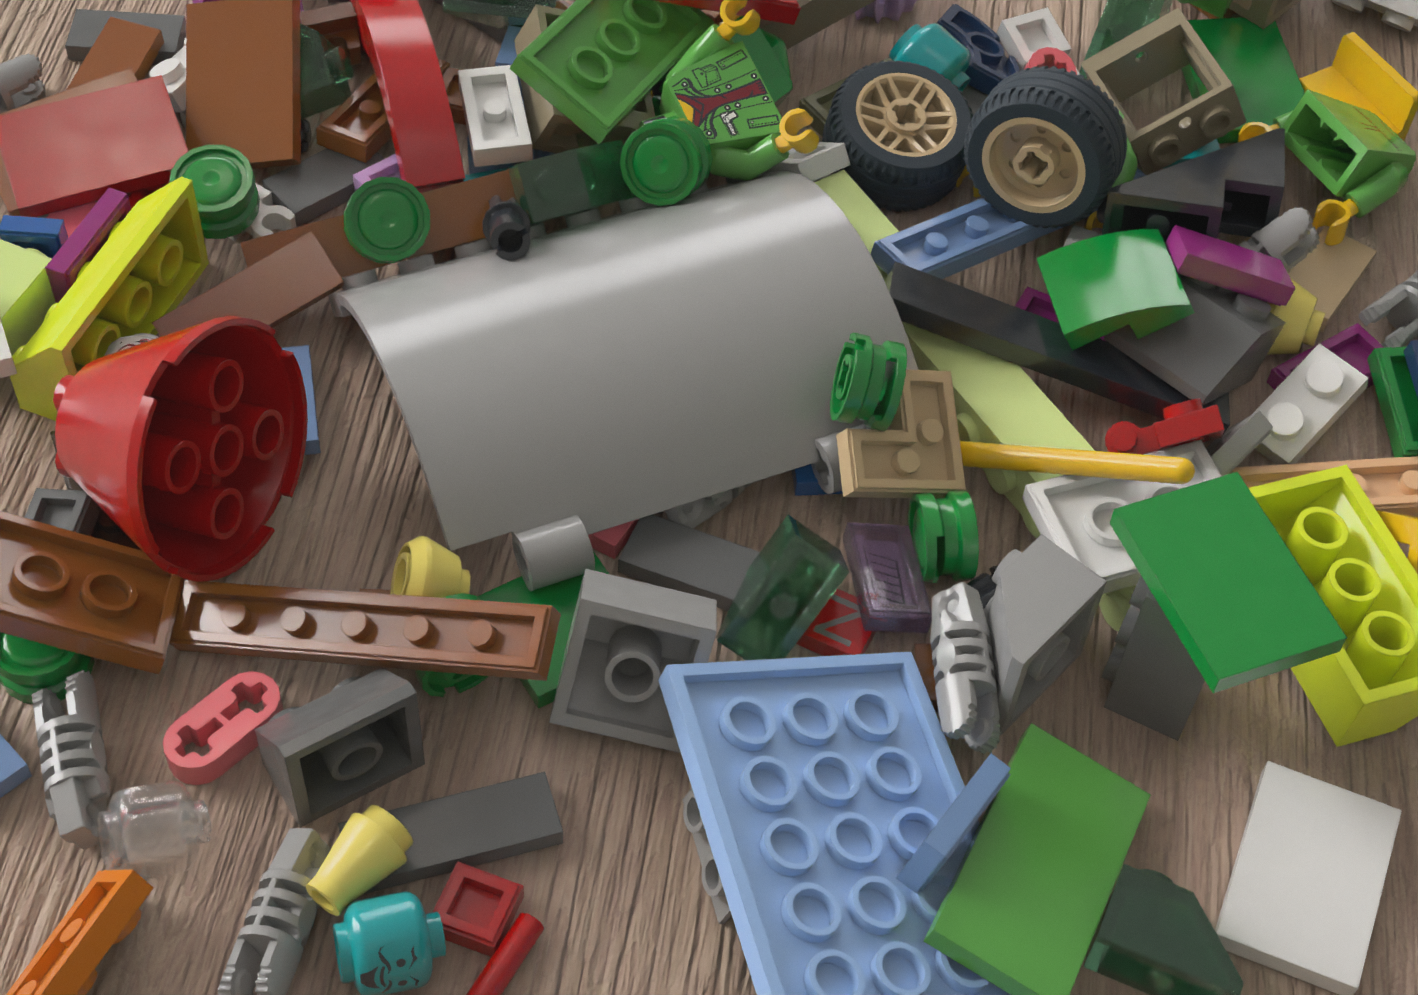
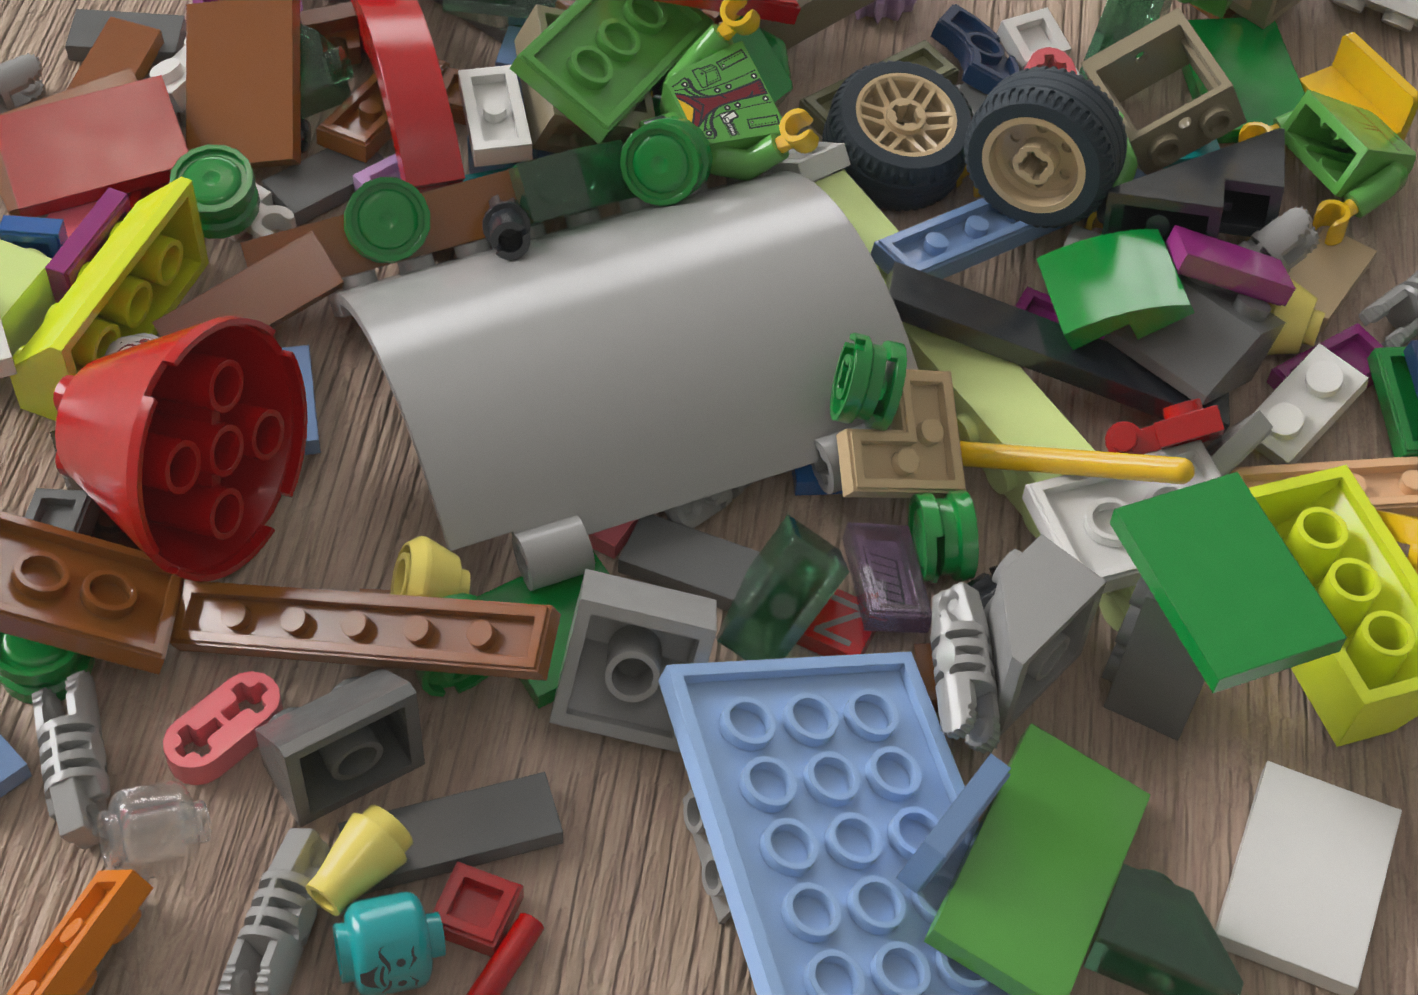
(935, 49): teal head -> none

